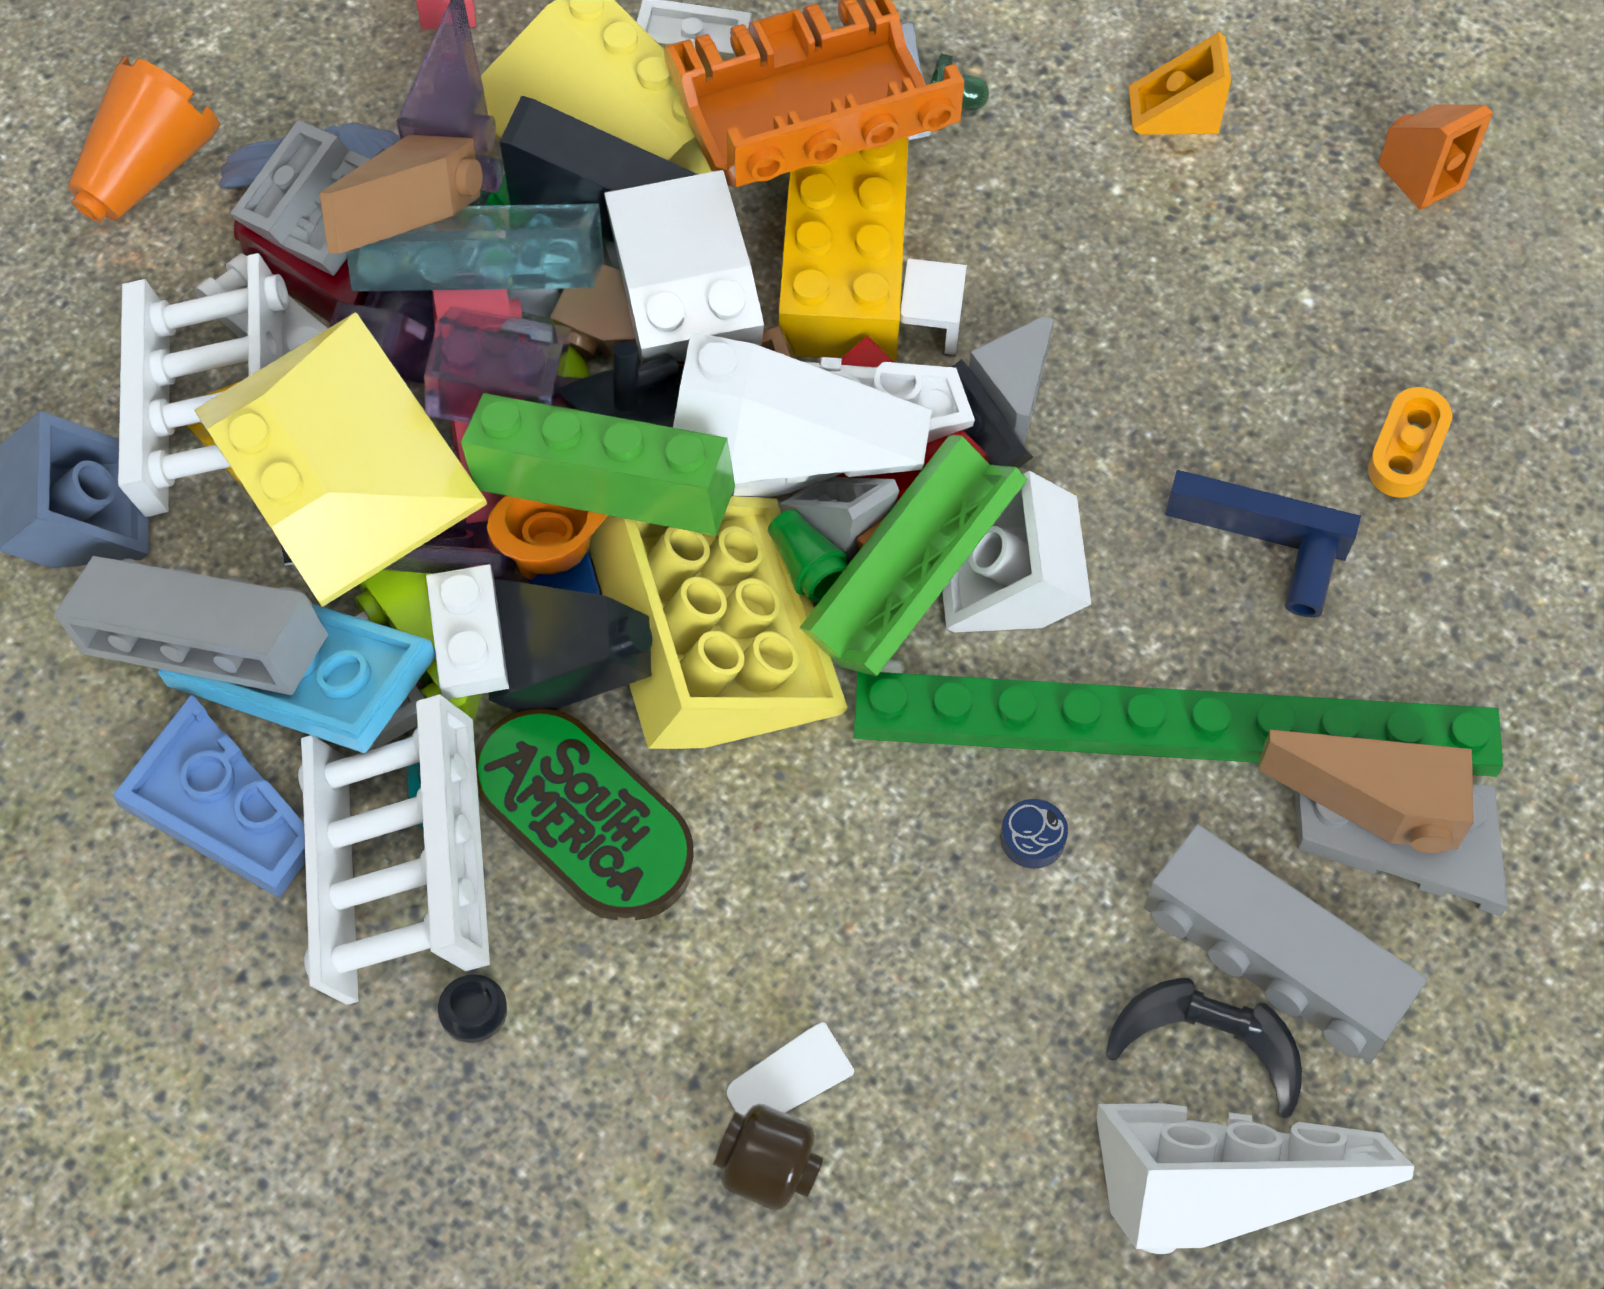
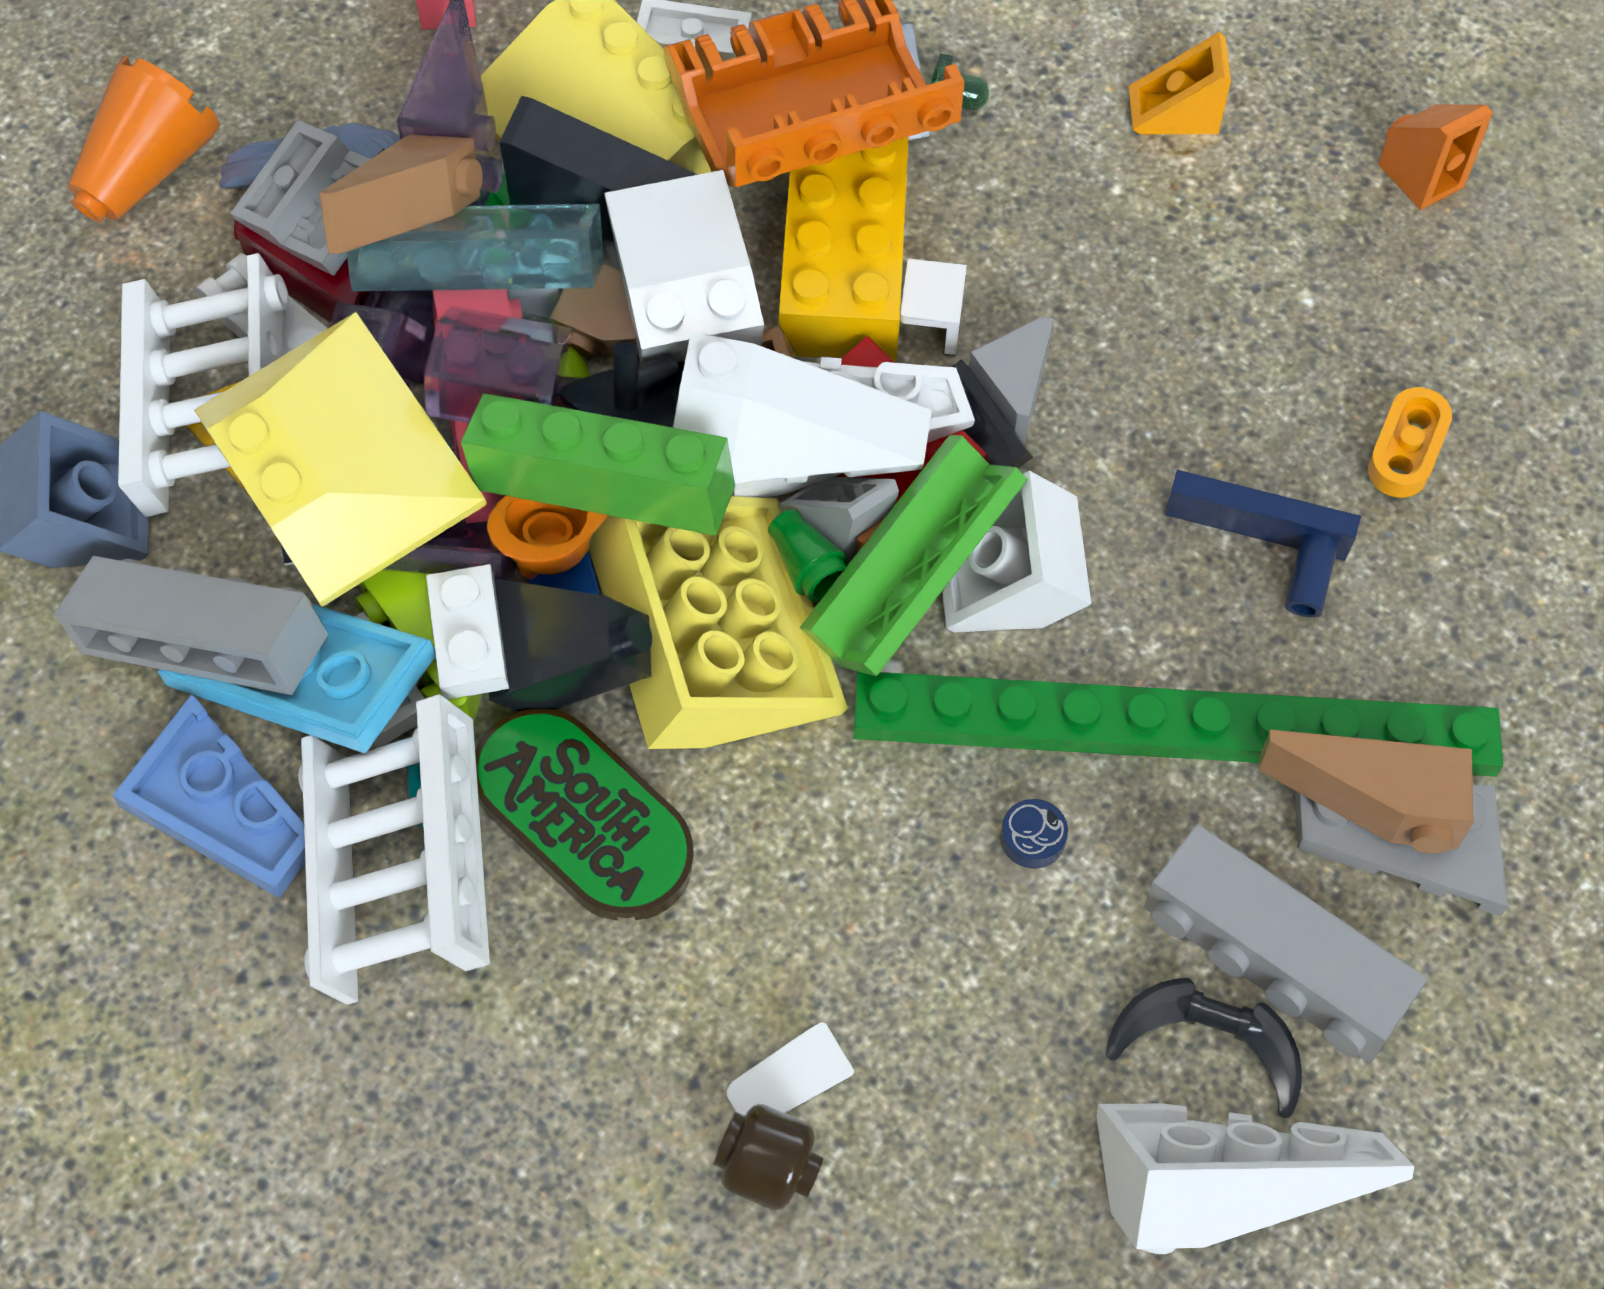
(472, 1008): black plate -> none

